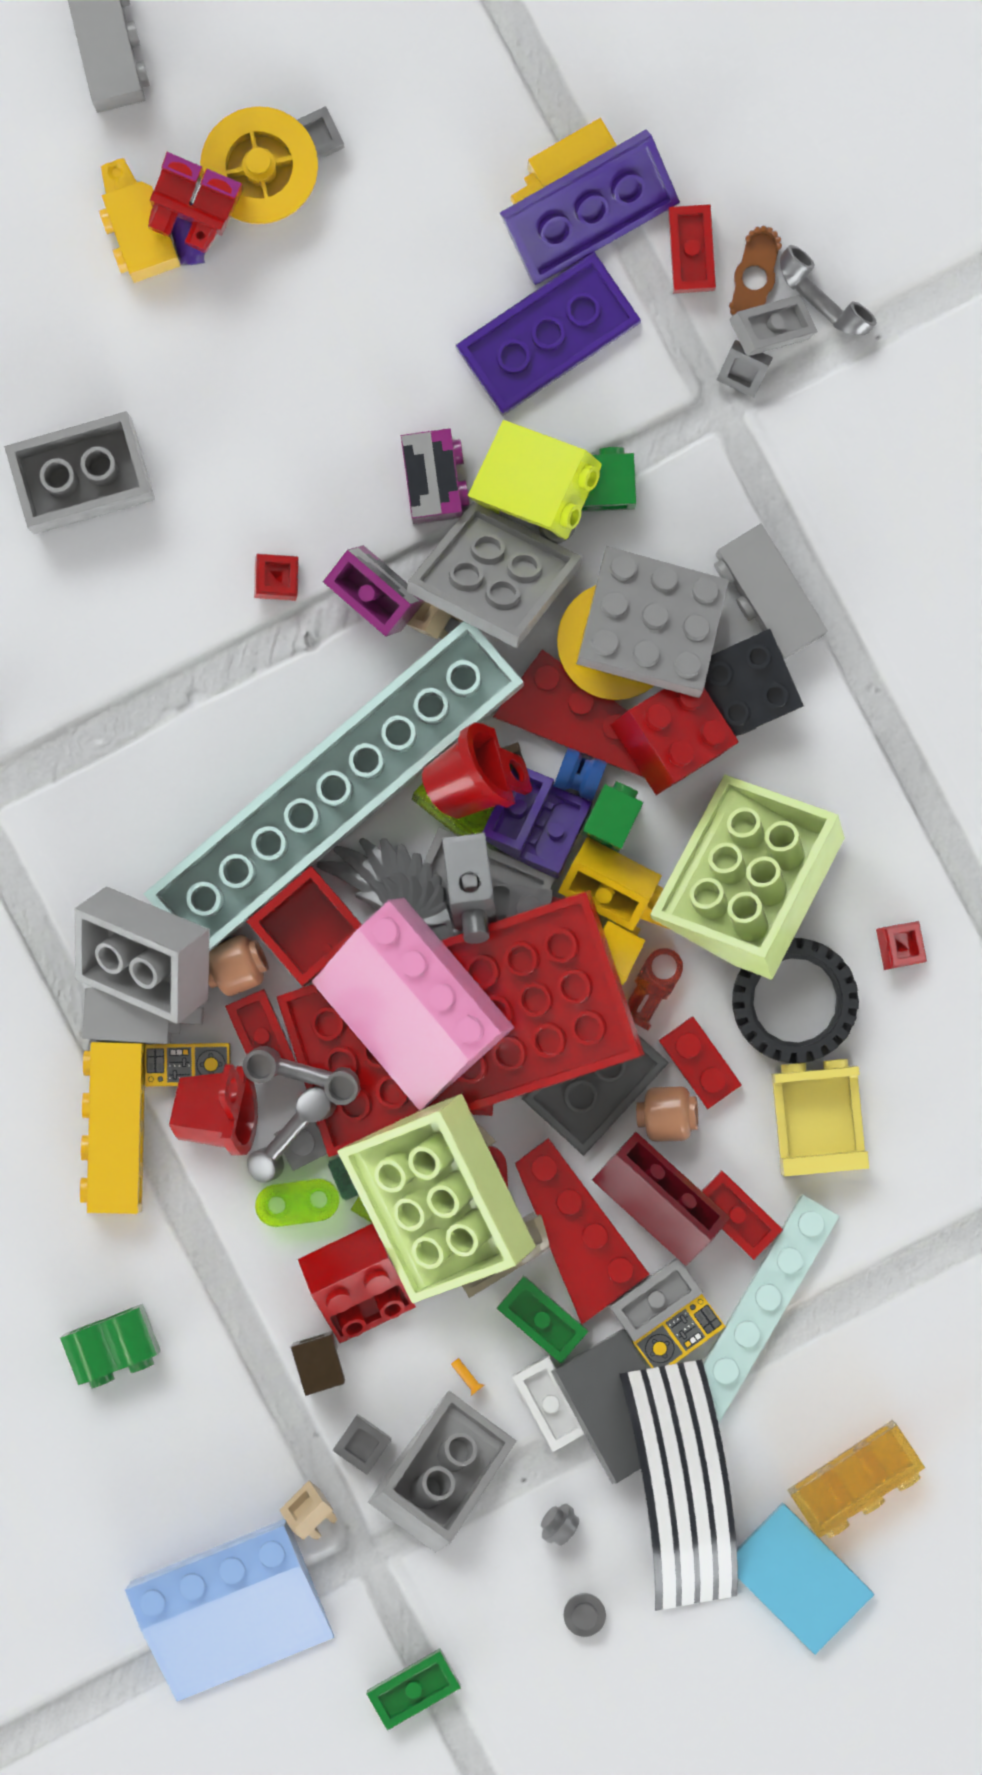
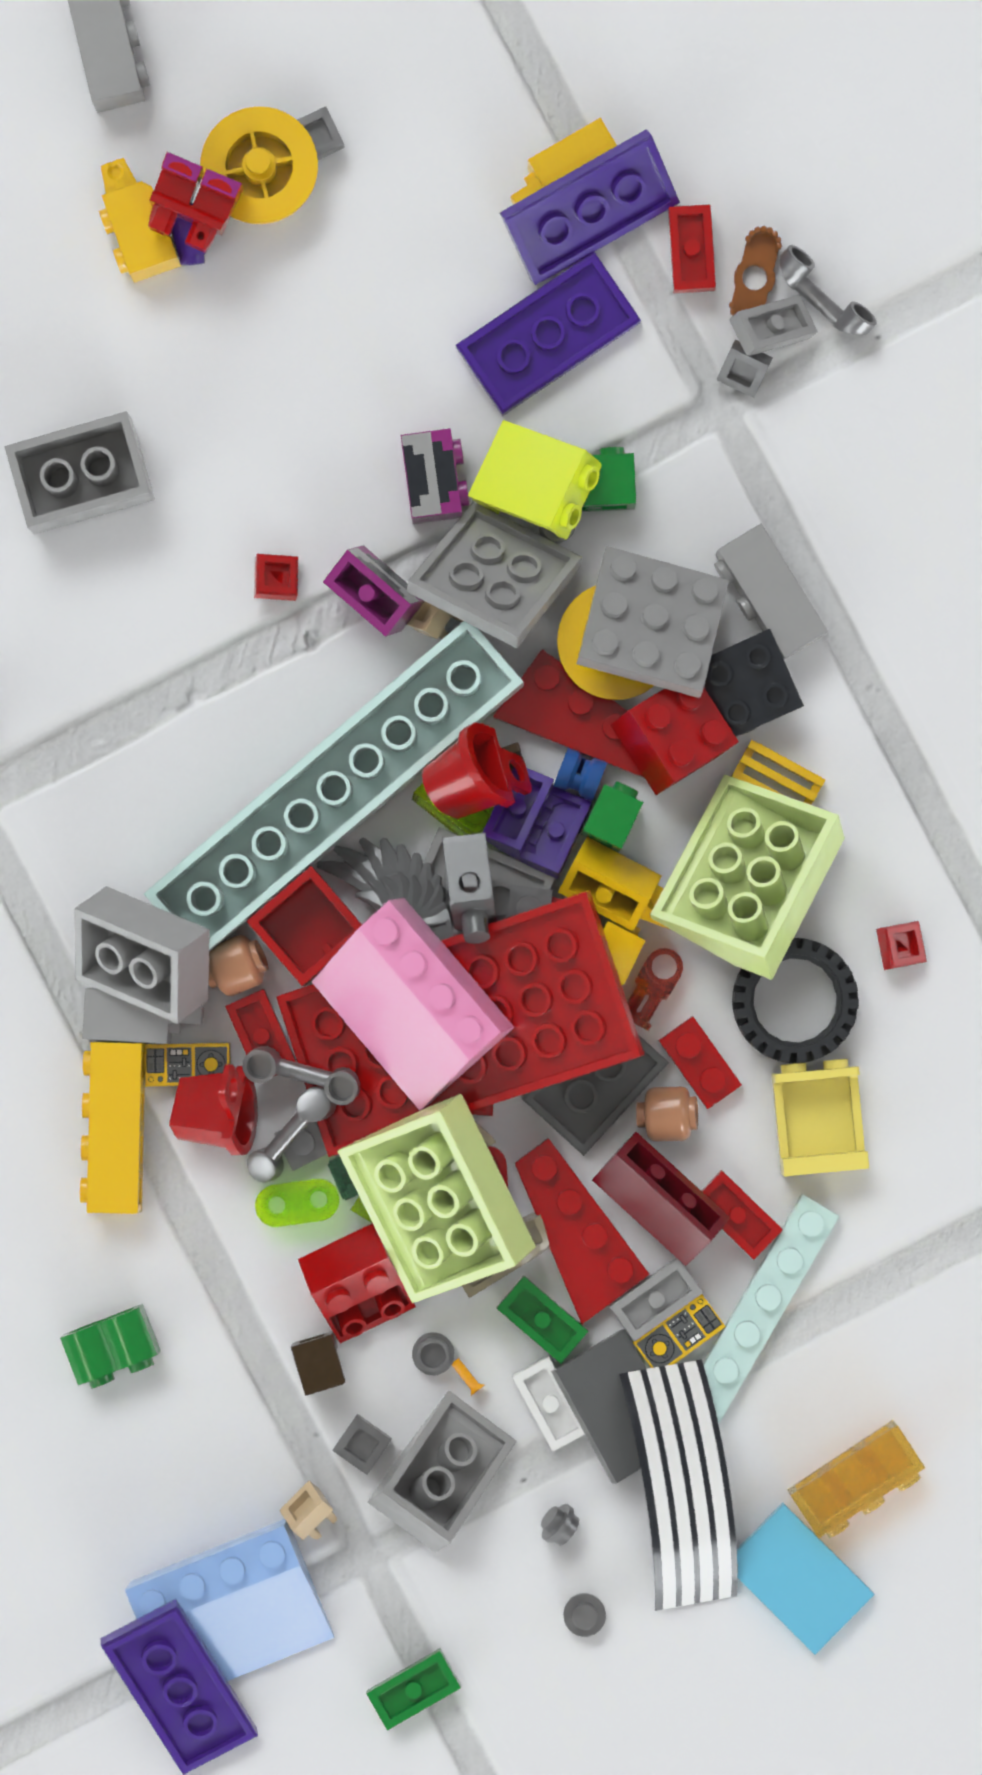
(179, 1686): none -> dark purple tile
(433, 1353): none -> flat silver plate
(746, 760): none -> yellow tile

